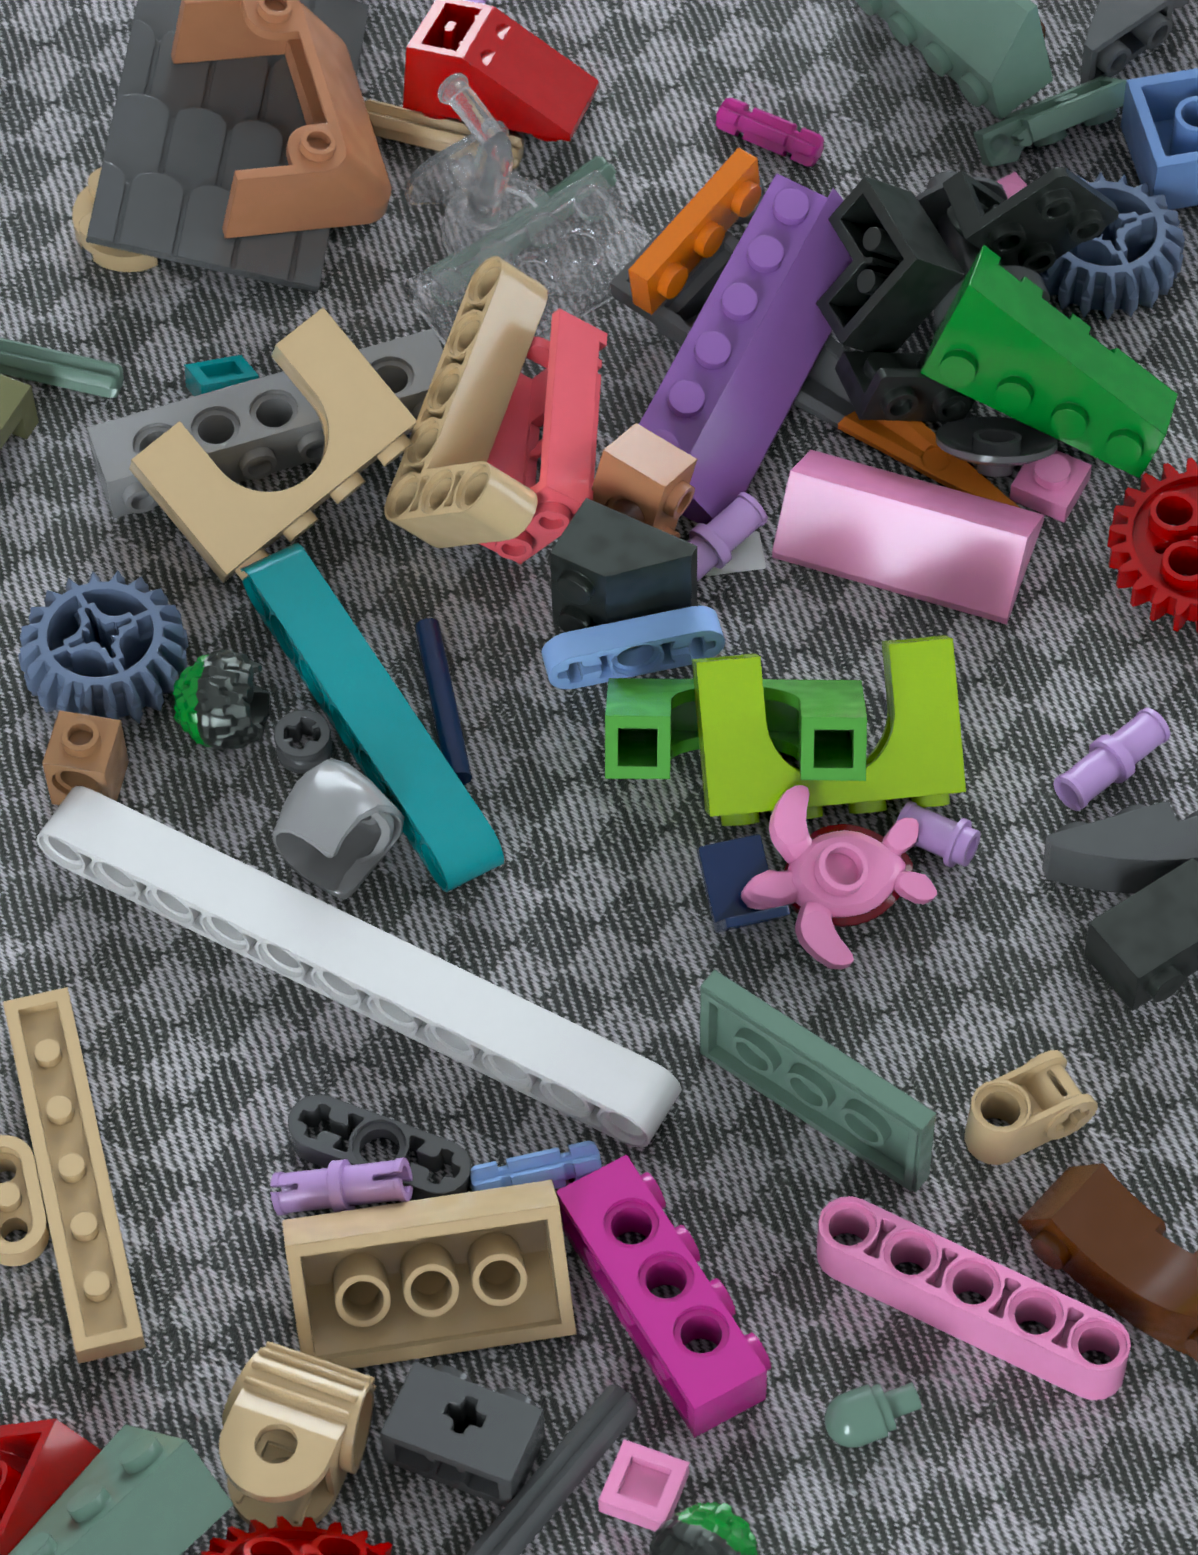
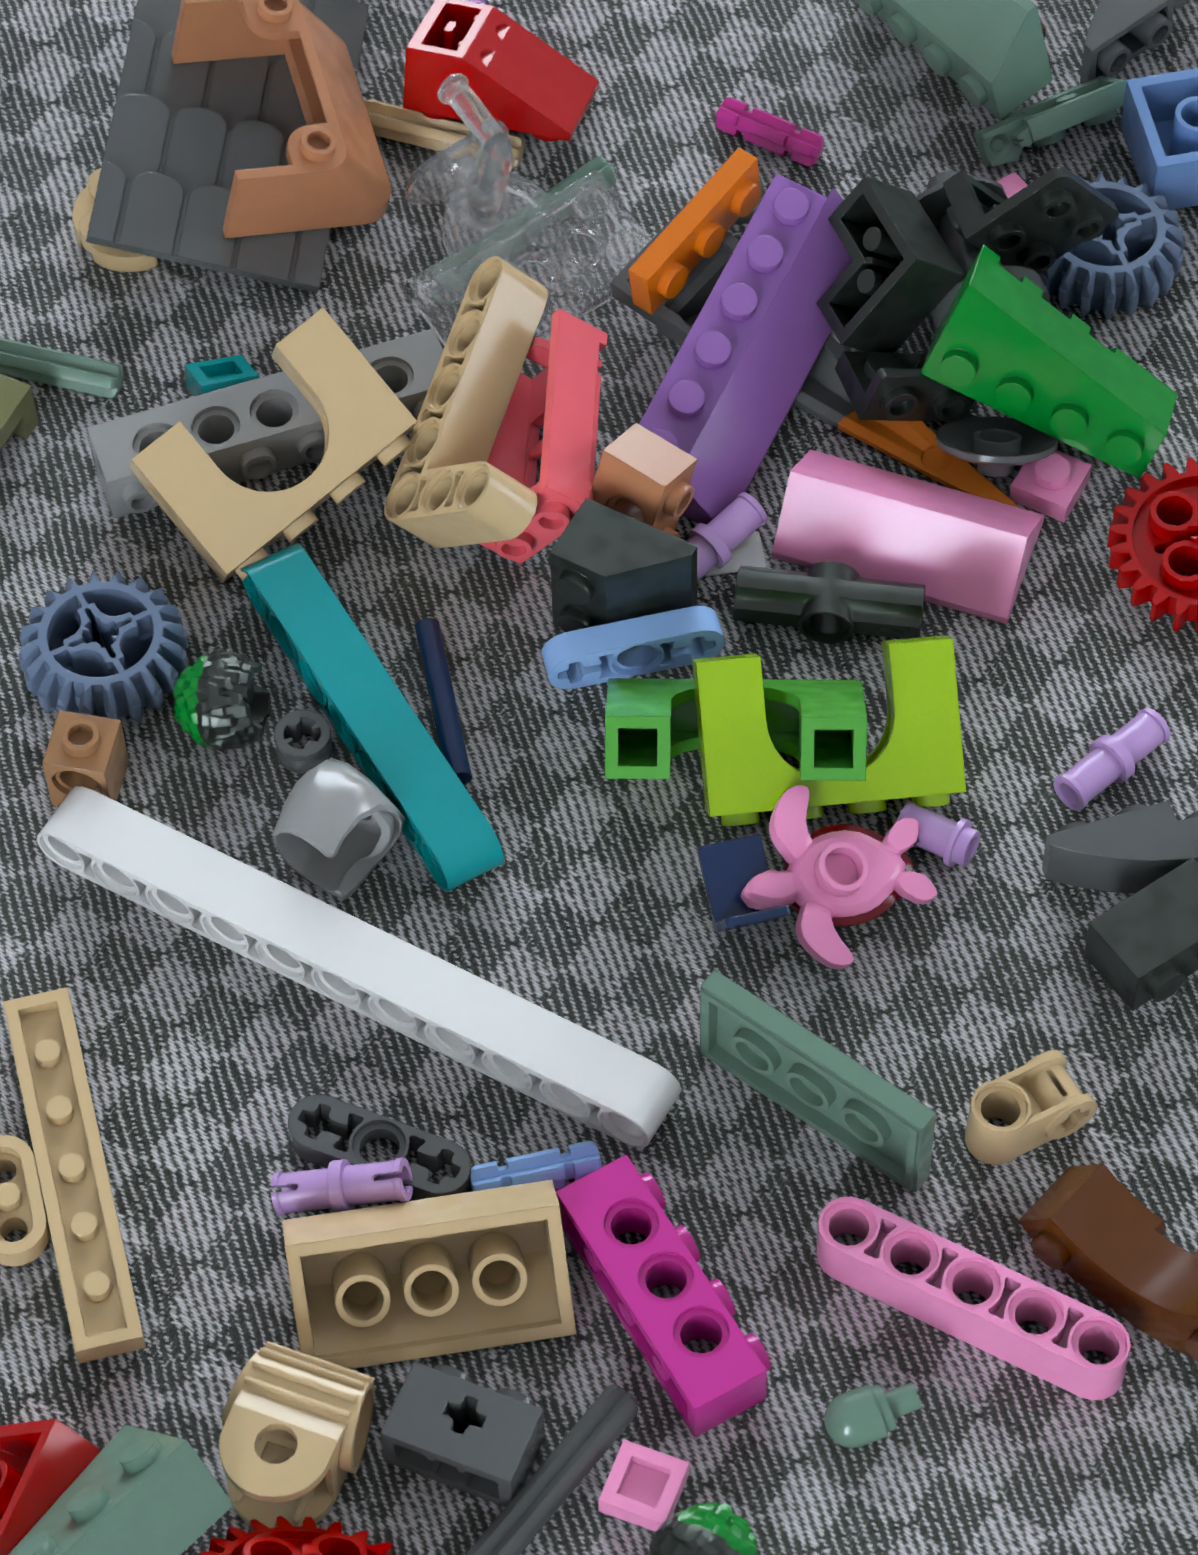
(829, 602): none -> pearl dark grey piece

